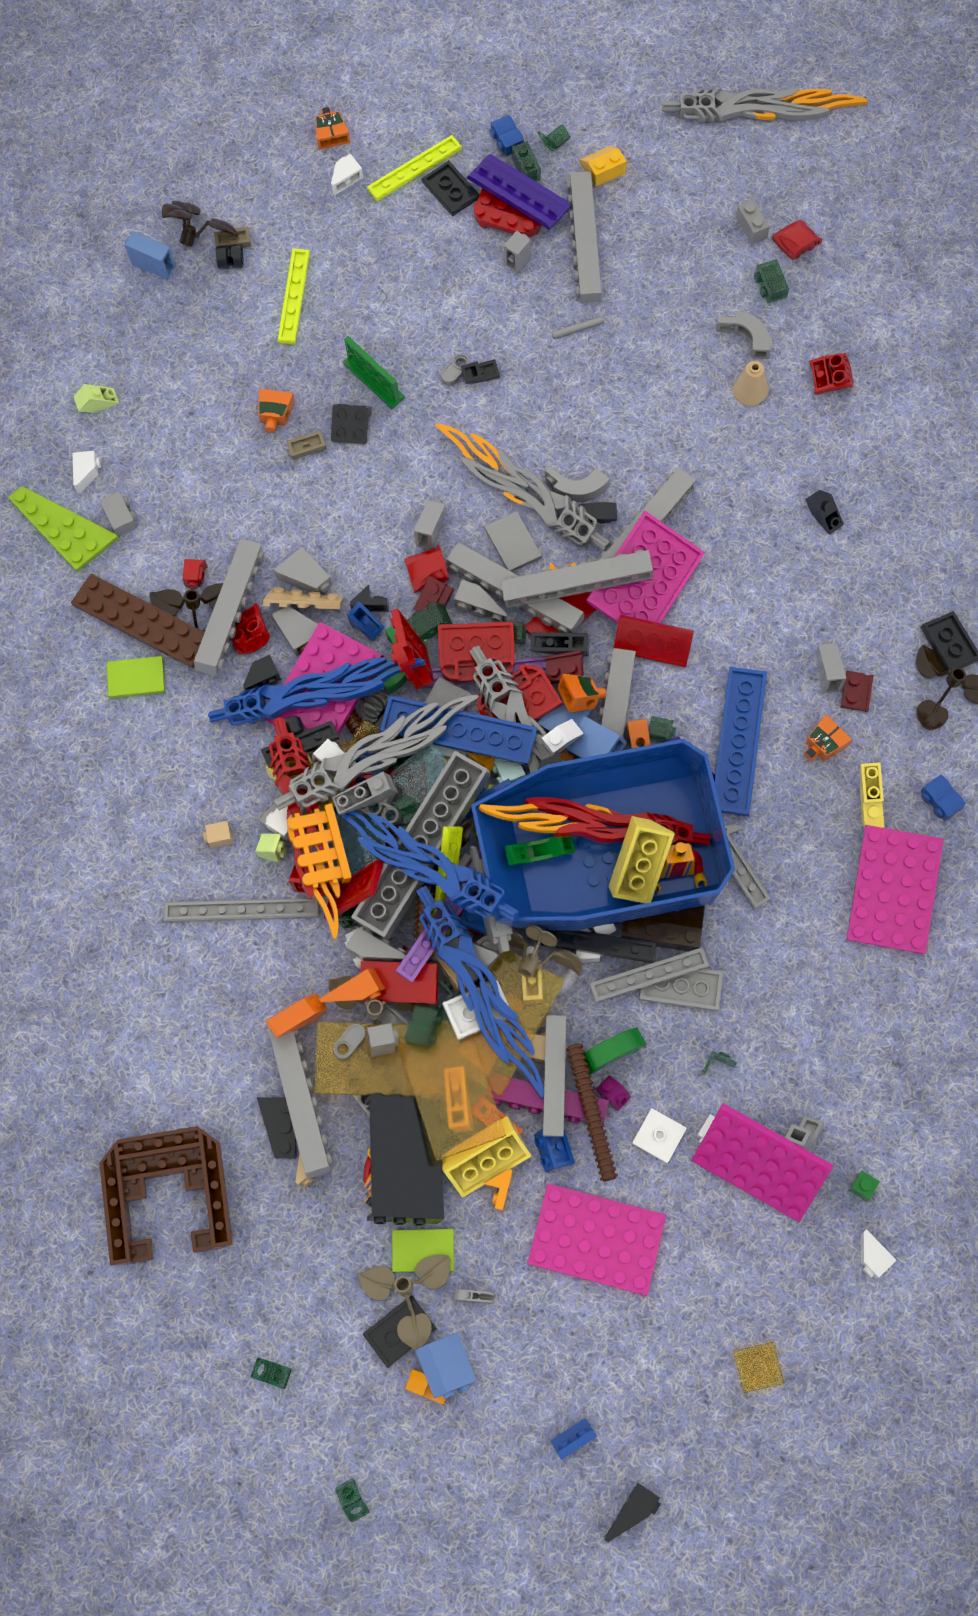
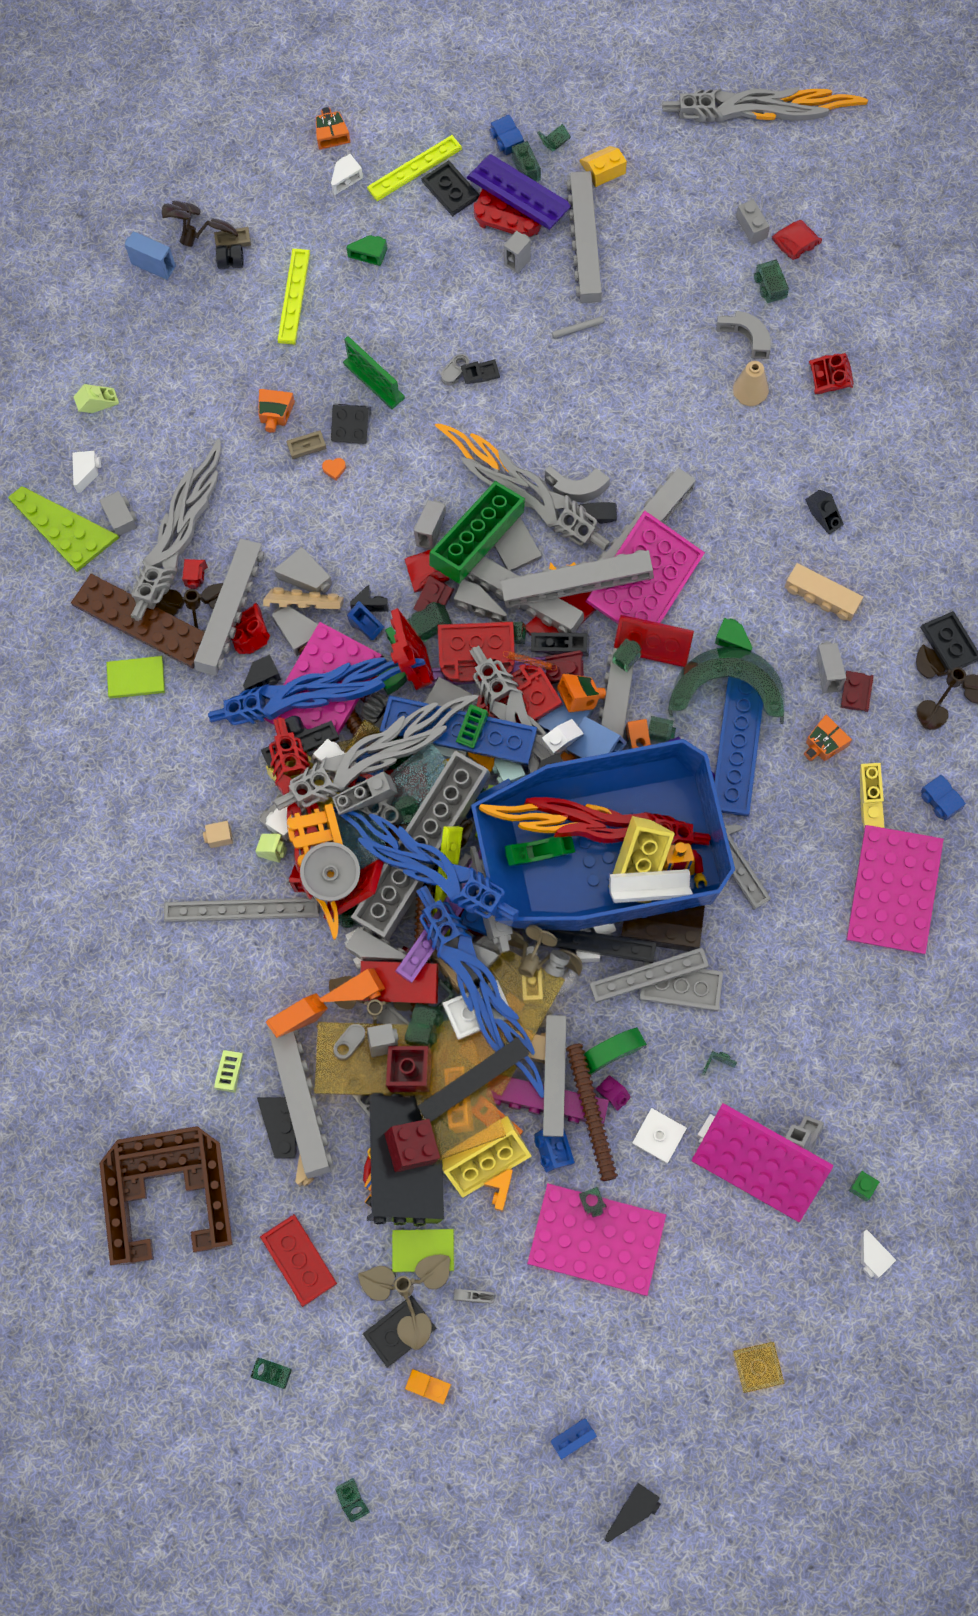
(184, 524): none -> light grey piece
(234, 1080): none -> yellowish green slope
(298, 1260): none -> red tile
(327, 858): none -> light grey dish
(334, 468): none -> orange tile
(368, 249): none -> green slope
(409, 1069): none -> dark red brick
(412, 1145): none -> dark red brick
(446, 1366): medium blue brick -> none
(473, 1079): none -> black tile
(476, 532): none -> green brick
(478, 729): none -> green slope
(537, 662): none -> orange piece
(556, 964): none -> light grey wheel
(596, 1210): none -> bracket
(627, 654): none -> clear green brick
(649, 885): none -> white panel
(729, 663): none -> clear green windscreen
(732, 635): none -> green slope
(823, 592): none -> tan brick

